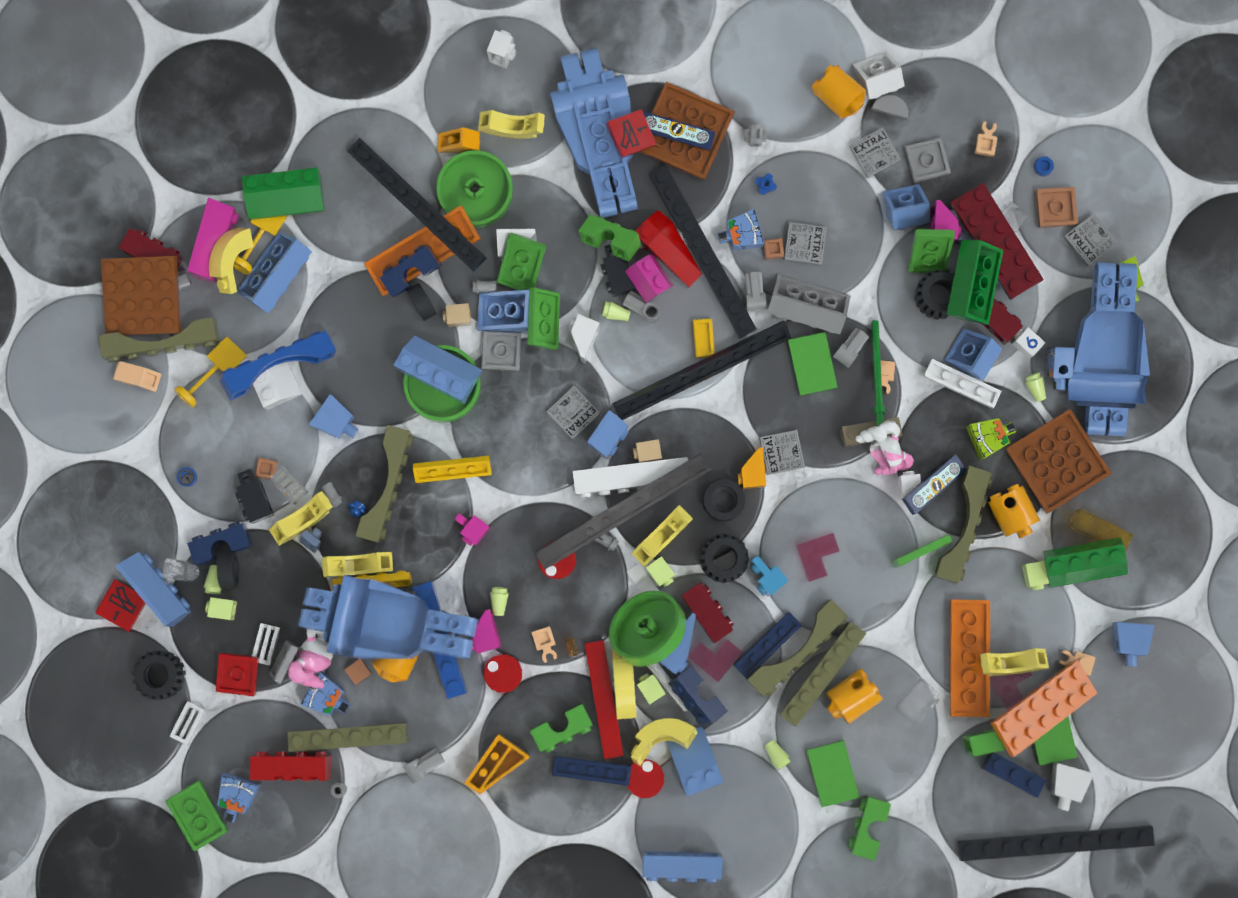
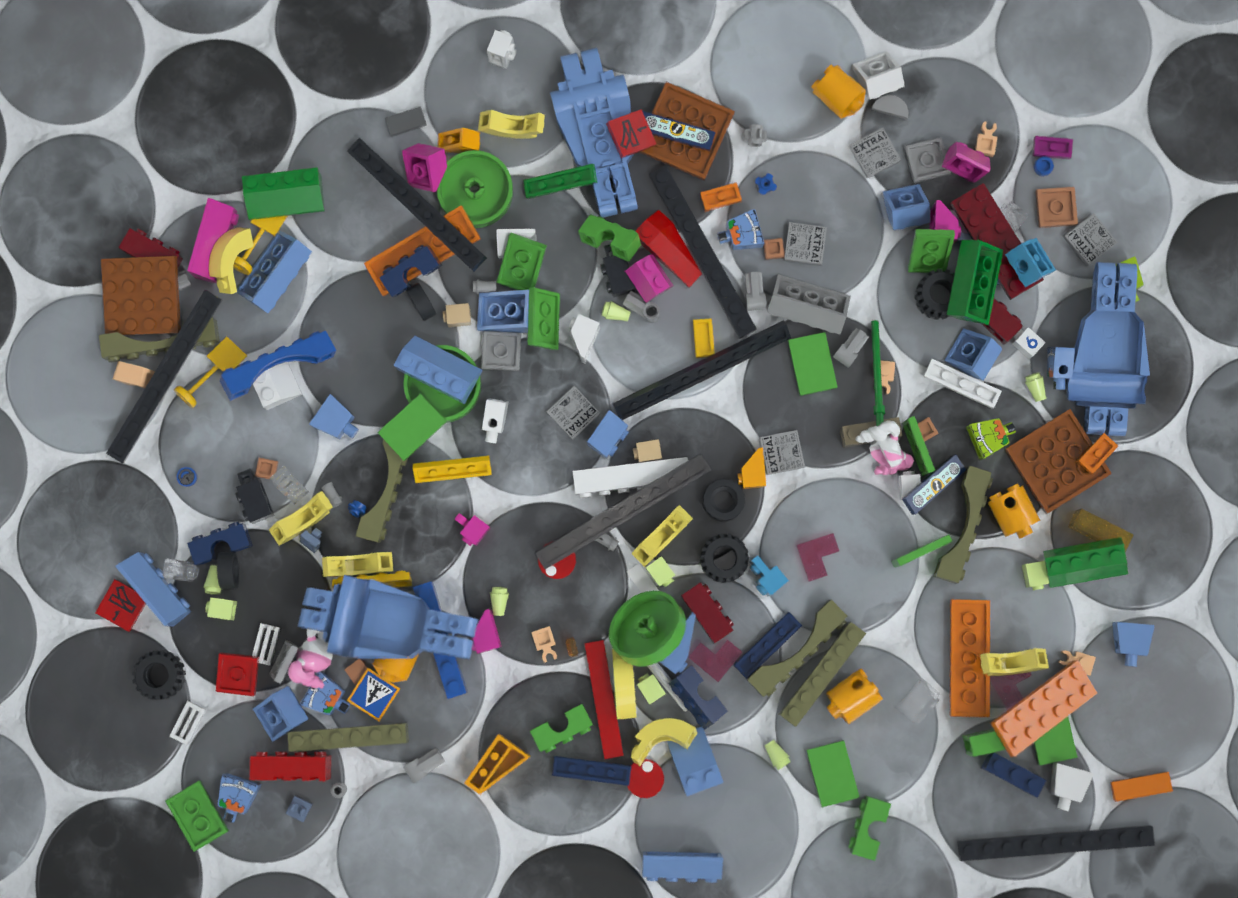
(164, 376): none -> black plate
(280, 713): none -> medium blue slope
(299, 808): none -> sand blue tile
(373, 694): none -> piece
(405, 121): none -> dark grey tile
(412, 427): none -> bright green tile
(424, 166): none -> dark pink slope
(497, 410): none -> white torso
(503, 673): red tile -> none
(560, 181): none -> green tile
(720, 197): none -> orange plate
(918, 446): none -> bright green tile
(927, 429): none -> nougat tile
(966, 162): none -> dark pink slope
(1036, 258): none -> dark azure brick
(1052, 147): none -> magenta plate
(1097, 453): none -> orange plate
(1141, 786): none -> orange tile

